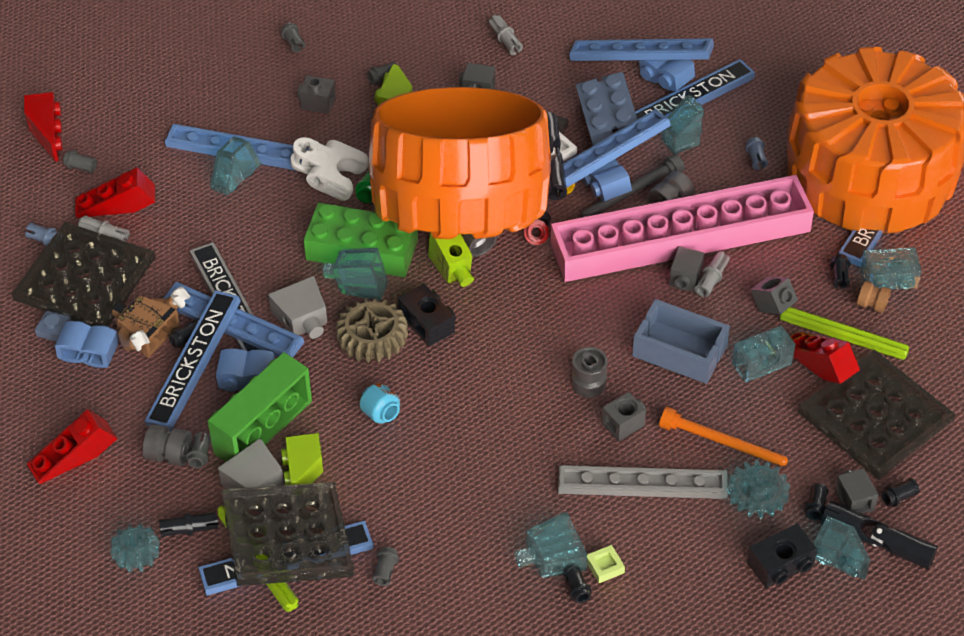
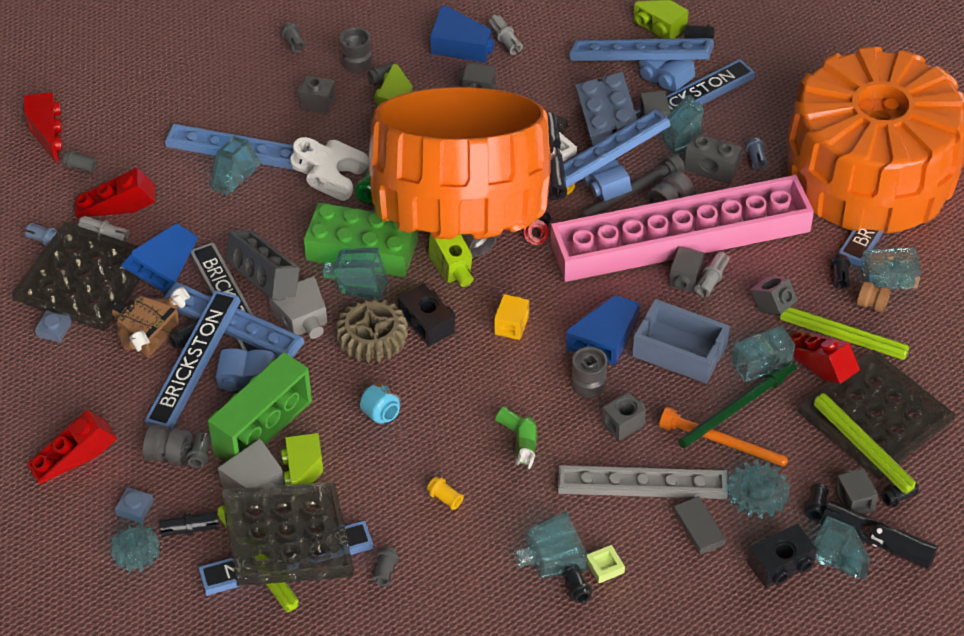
(86, 344): medium blue brick -> none
(134, 505): none -> sand blue plate
(162, 257): none -> blue slope
(262, 264): none -> dark grey brick
(356, 49): none -> flat silver wheel
(445, 493): none -> yellow pin
(460, 37): none -> blue slope
(511, 317): none -> yellow brick
(525, 433): none -> bright green arm
(605, 328): none -> blue slope
(654, 100): none -> dark grey brick
(661, 17): none -> lime slope
(696, 32): none -> black pin
(699, 525): none -> dark grey tile
(712, 158): none -> dark grey brick
(772, 379): none -> dark green bar
(865, 443): none -> lime axle

